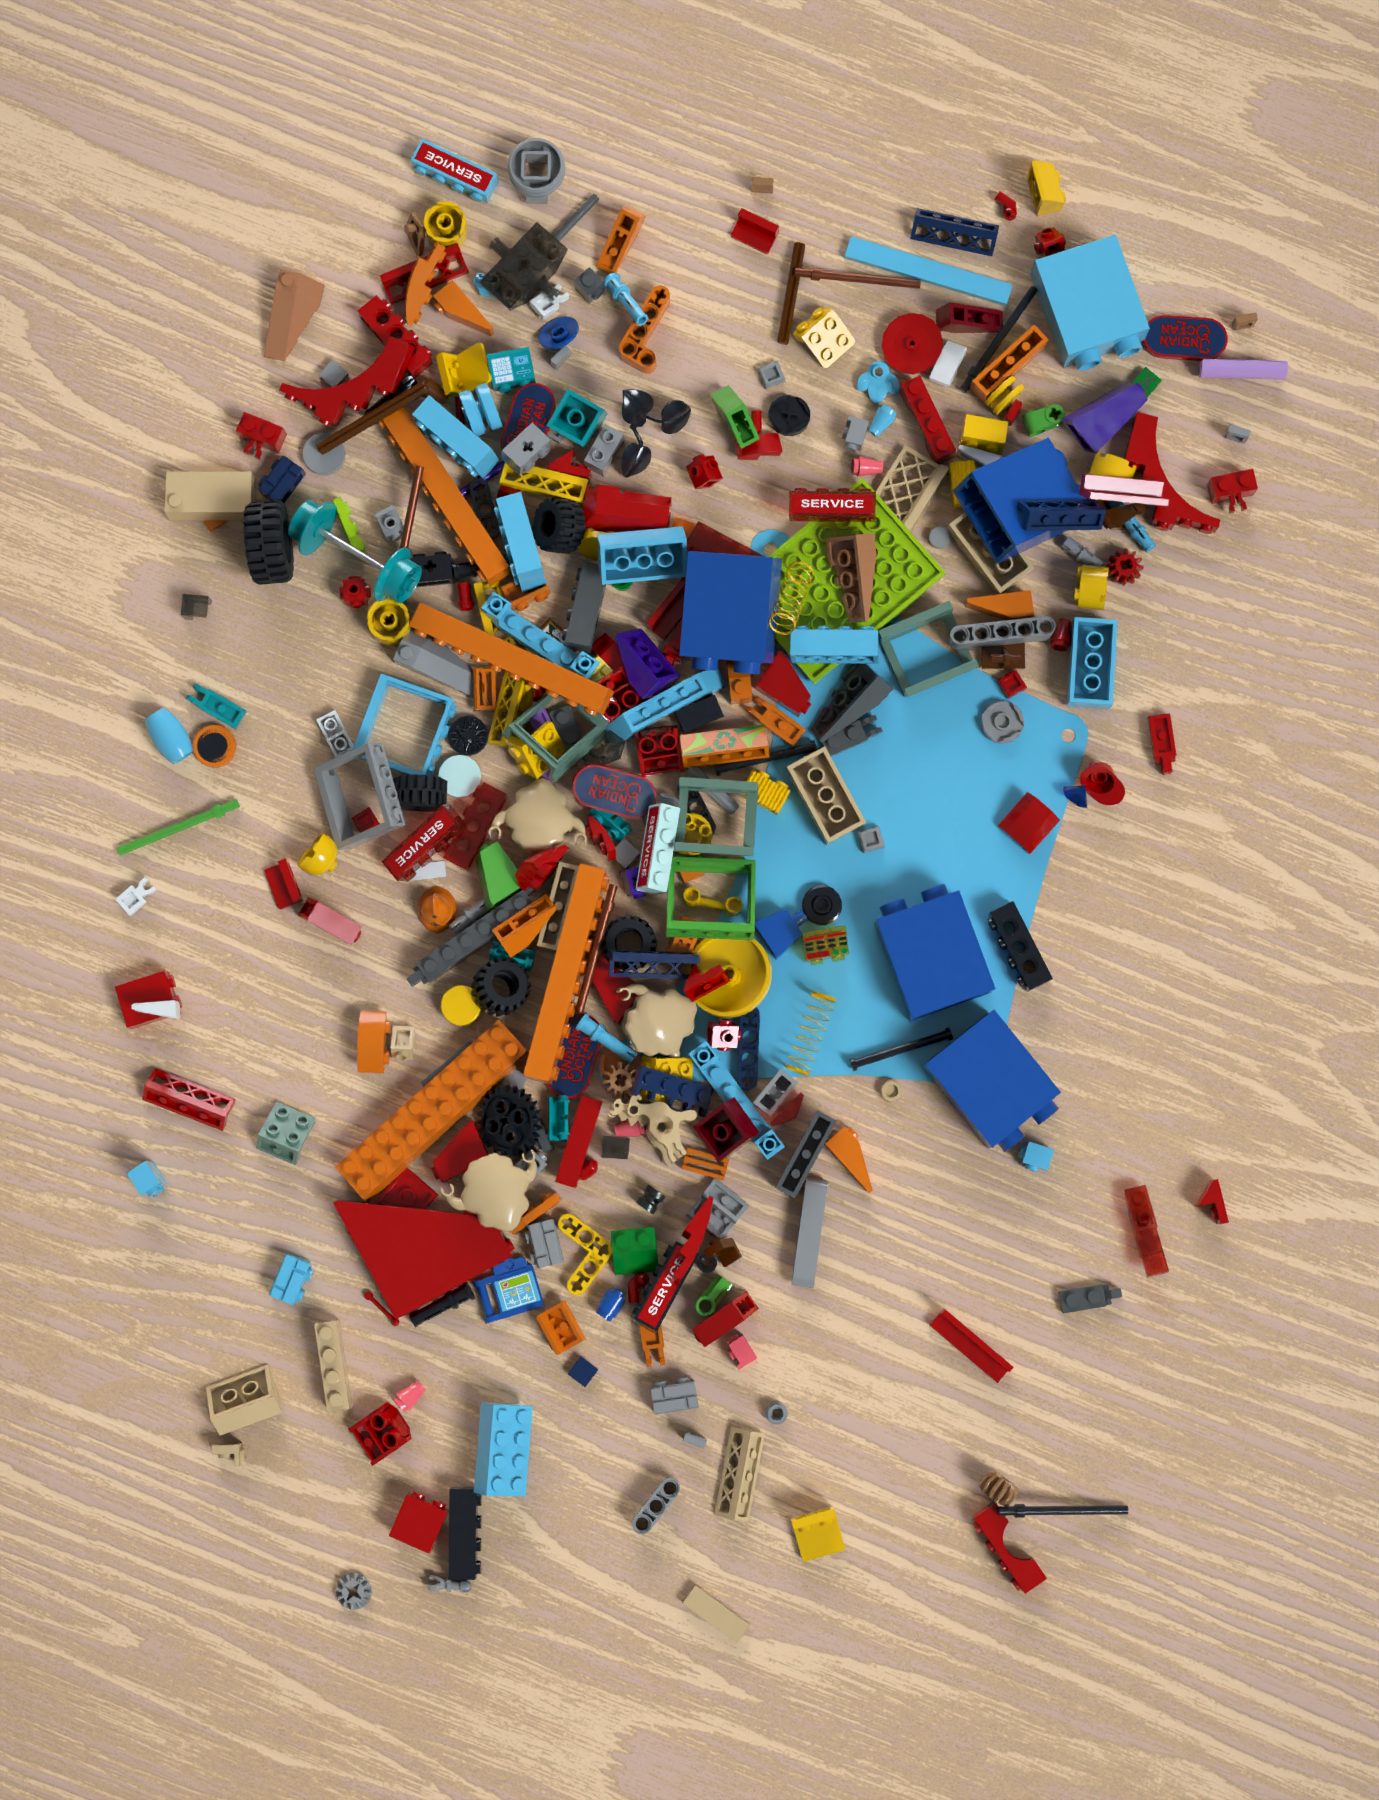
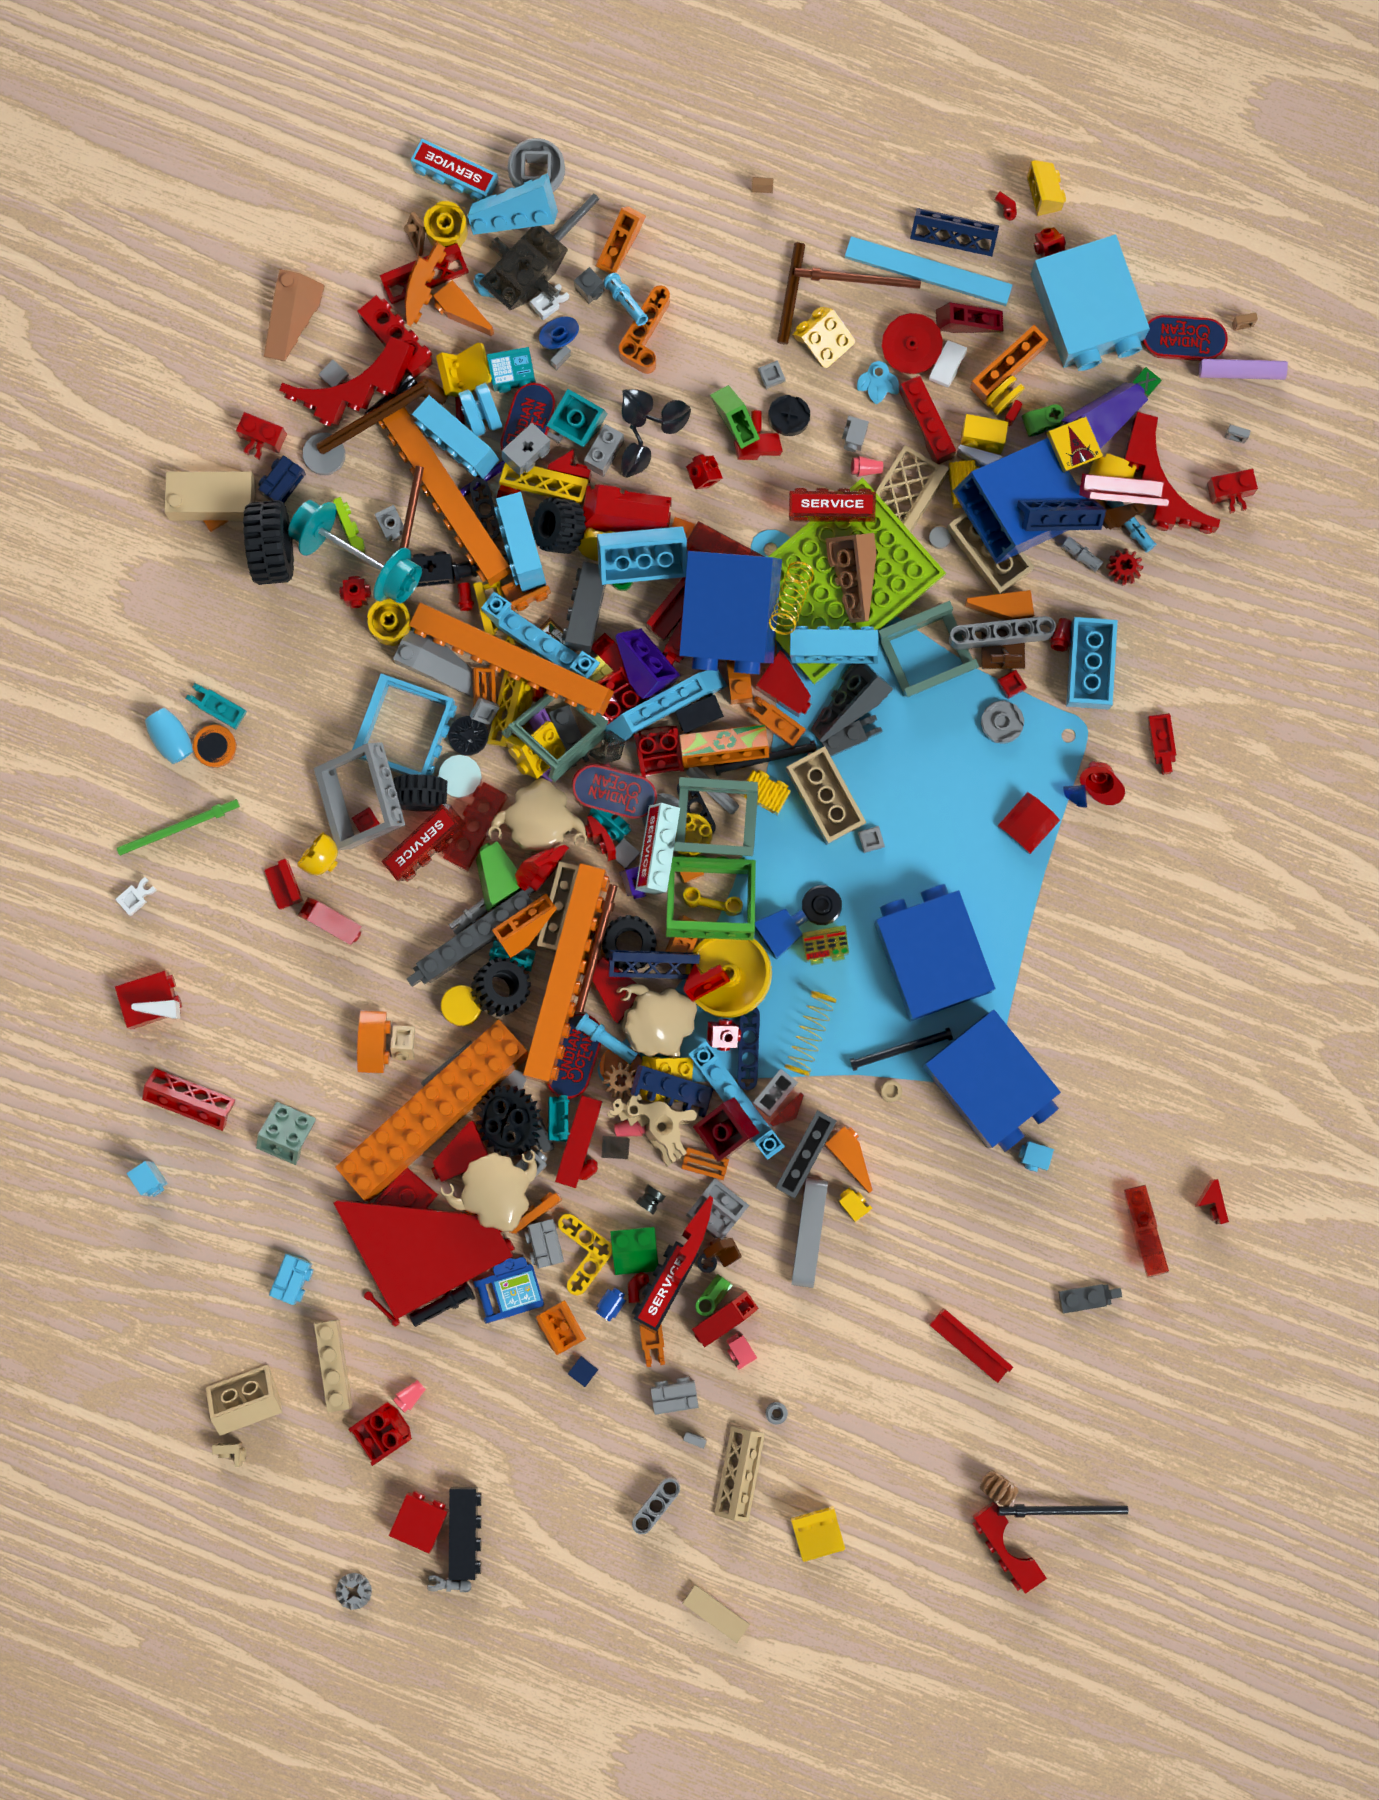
(194, 606): clear smoke panel -> none
(335, 733): white slope -> none
(432, 870): white sticker -> none
(436, 909): orange piece -> none
(484, 711): none -> light grey tile
(503, 1449): medium azure brick -> none
(515, 208): none -> medium azure wedge
(755, 231): red panel -> none
(854, 1204): none -> yellow brick
(882, 419): medium azure cone -> none
(975, 371): black bar -> none
(1010, 914): black brick -> none
(1074, 444): none -> yellow tile
(1092, 587): yellow brick -> none

